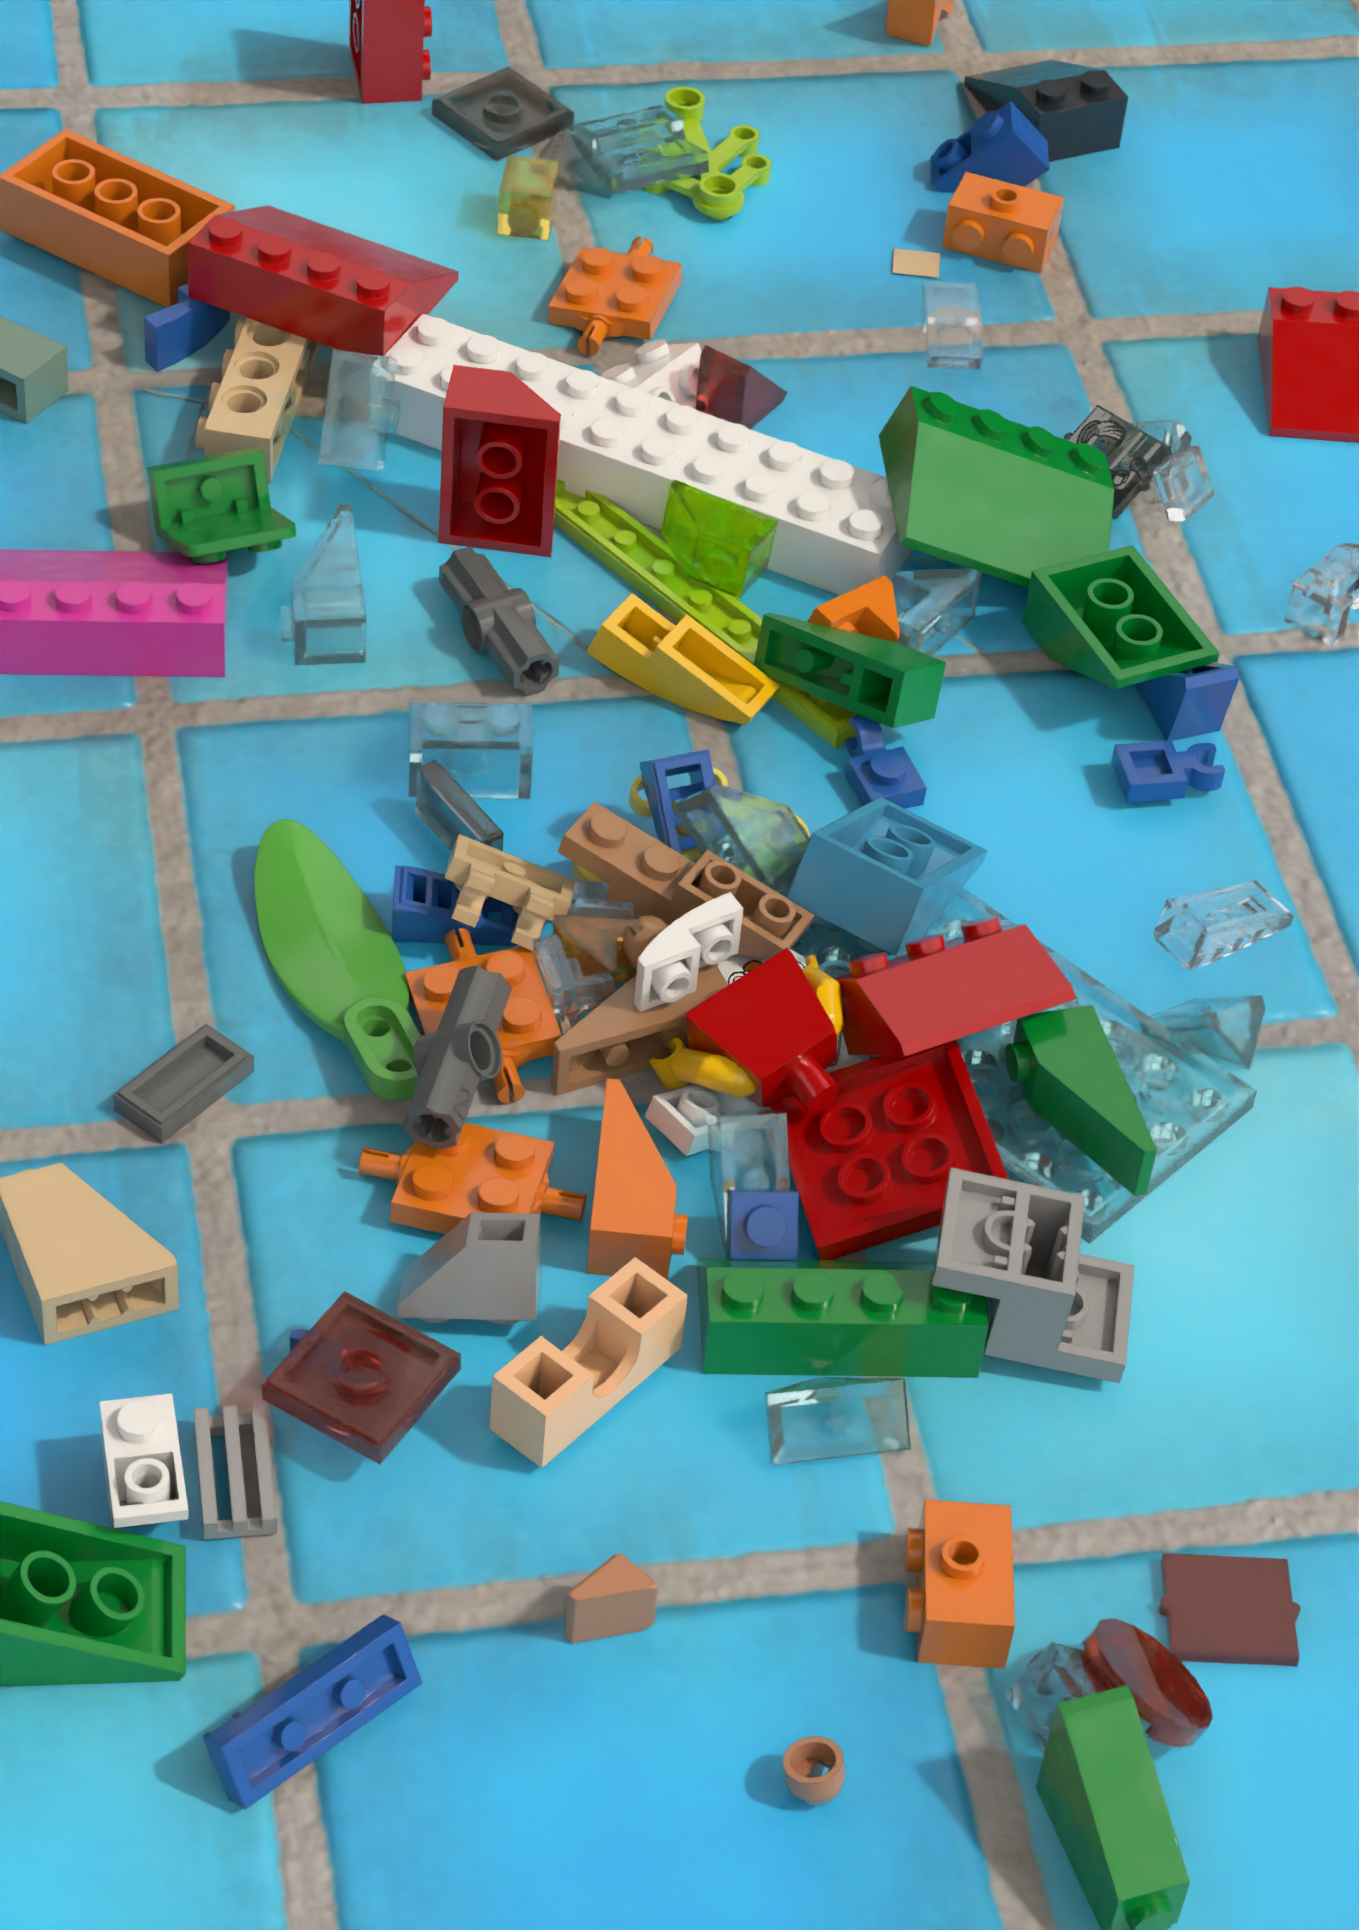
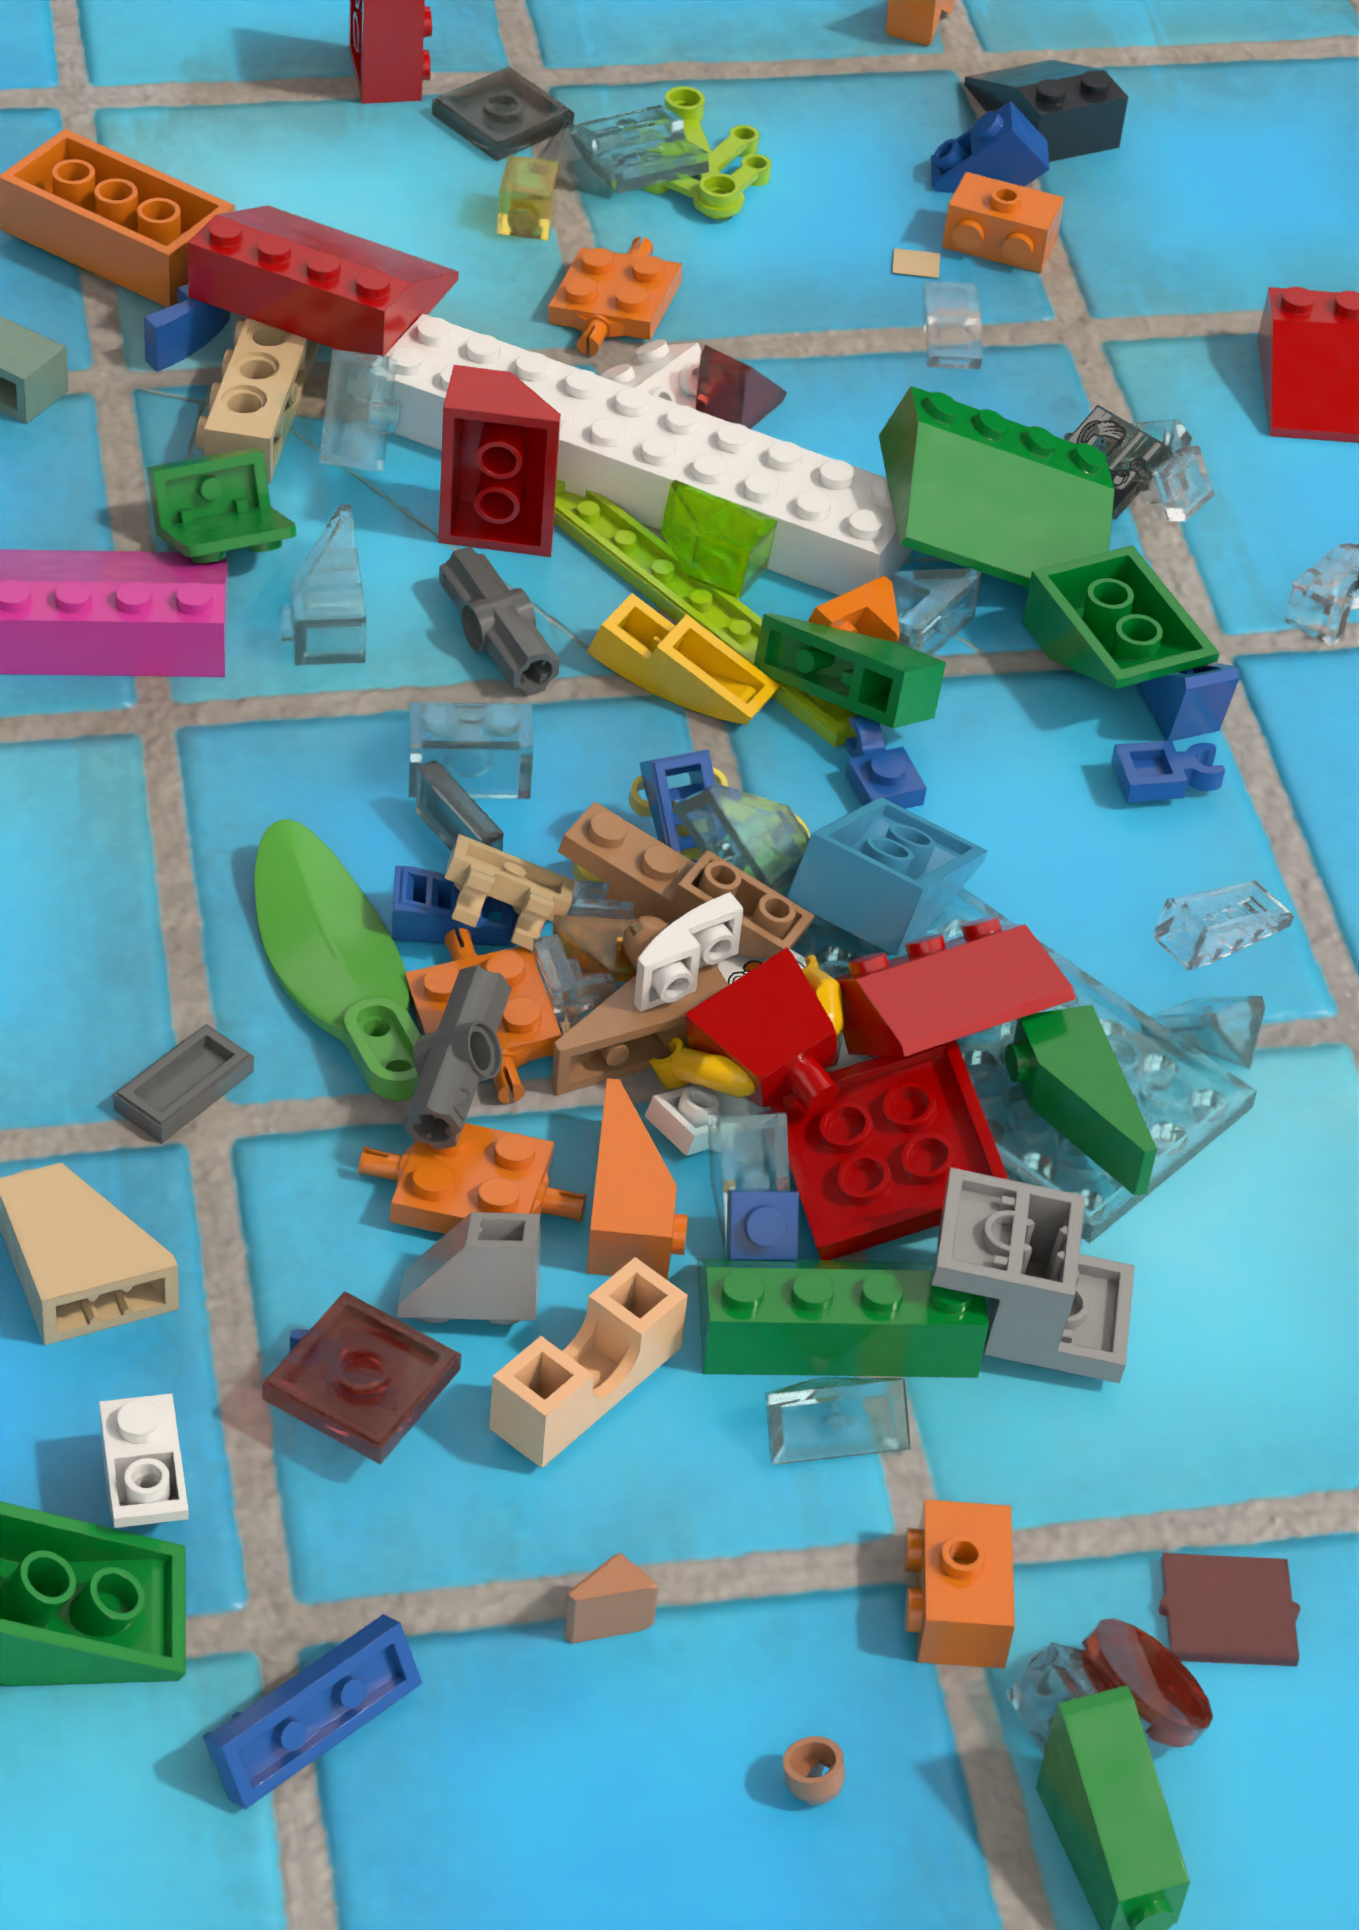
(231, 1425): light grey tile -> none

